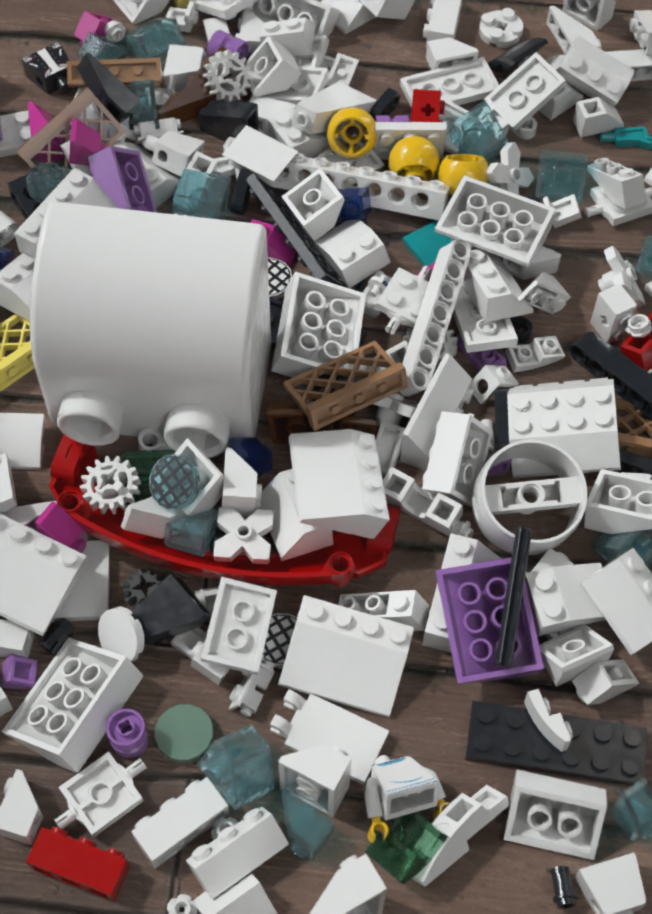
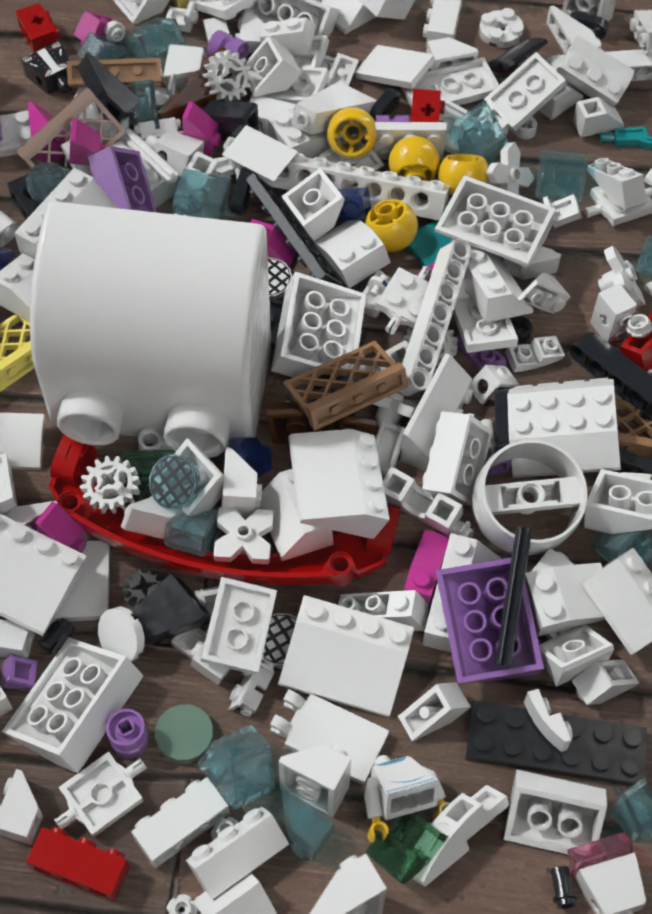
(37, 27): none -> red brick
(150, 157): none -> white axle
(201, 126): none -> dark pink slope
(393, 224): none -> yellow wheel
(395, 66): none -> white tile
(426, 561): none -> dark pink slope
(434, 710): none -> white slope
(592, 22): none -> black beam
(599, 851): none -> clear pink slope

